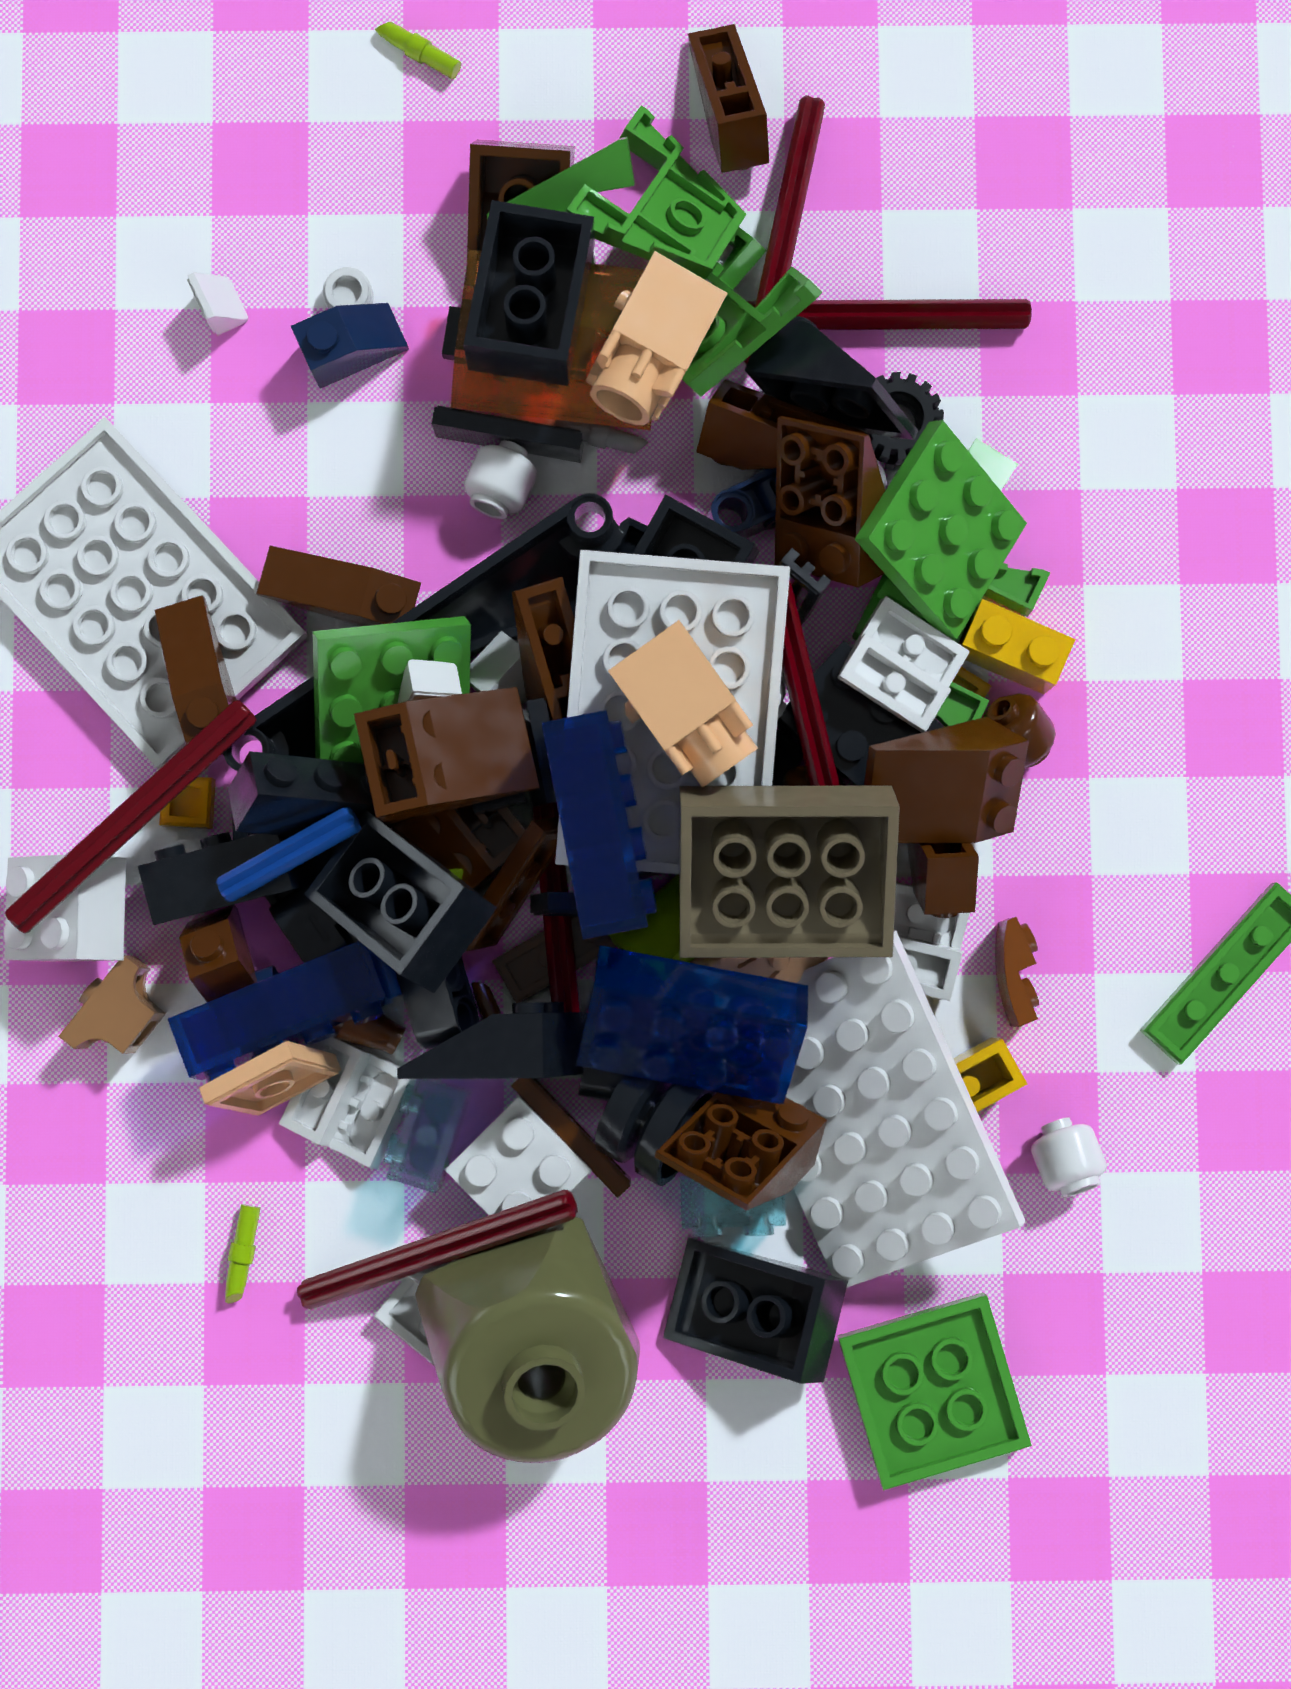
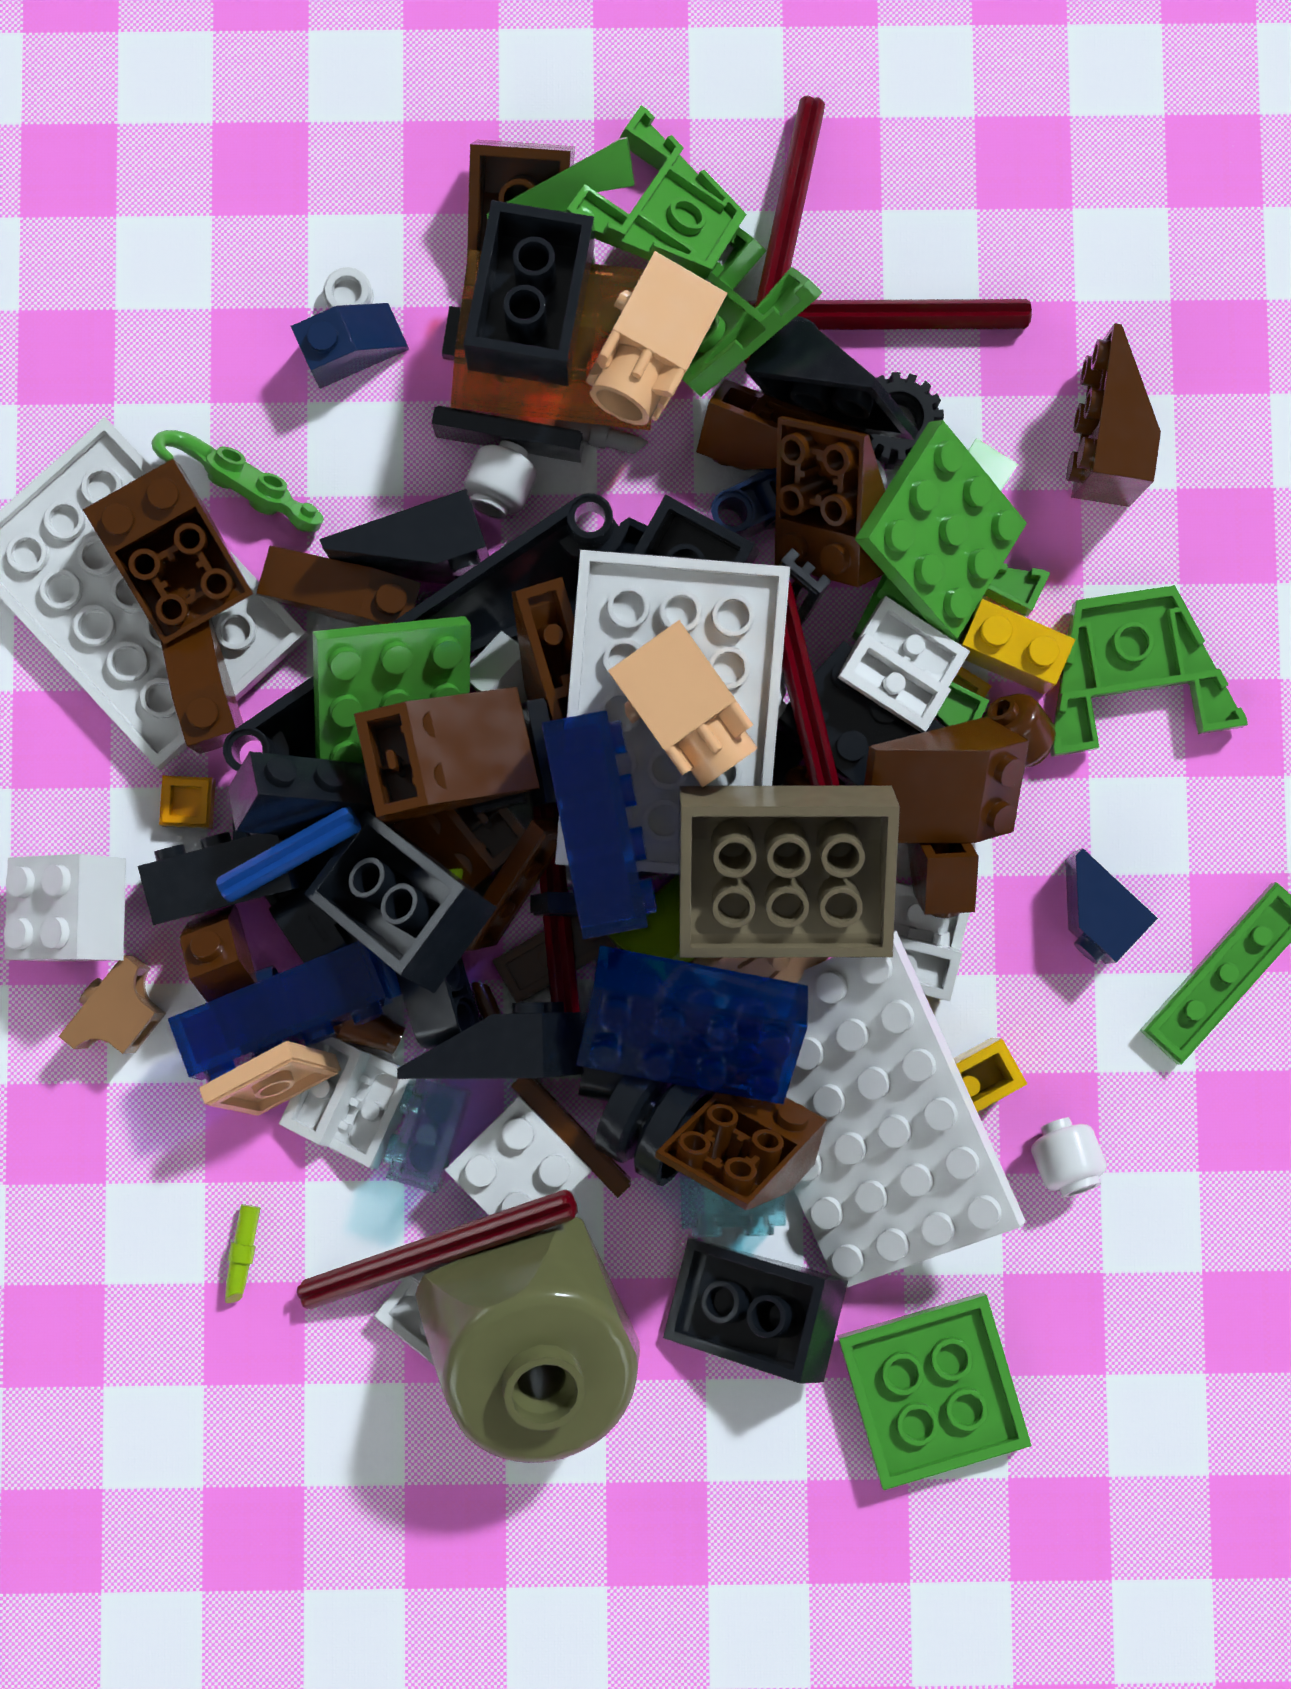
(130, 817): dark red axle -> none
(168, 550): none -> reddish brown slope
(217, 301): white slope -> none
(229, 470): none -> bright green piece
(419, 49): lime piece -> none
(420, 543): none -> black slope
(429, 680): white slope -> none
(730, 99): reddish brown slope -> none
(1014, 953): dark orange slope -> none
(1102, 910): none -> dark blue slope
(1115, 427): none -> reddish brown slope
(1134, 646): none -> bright green wing

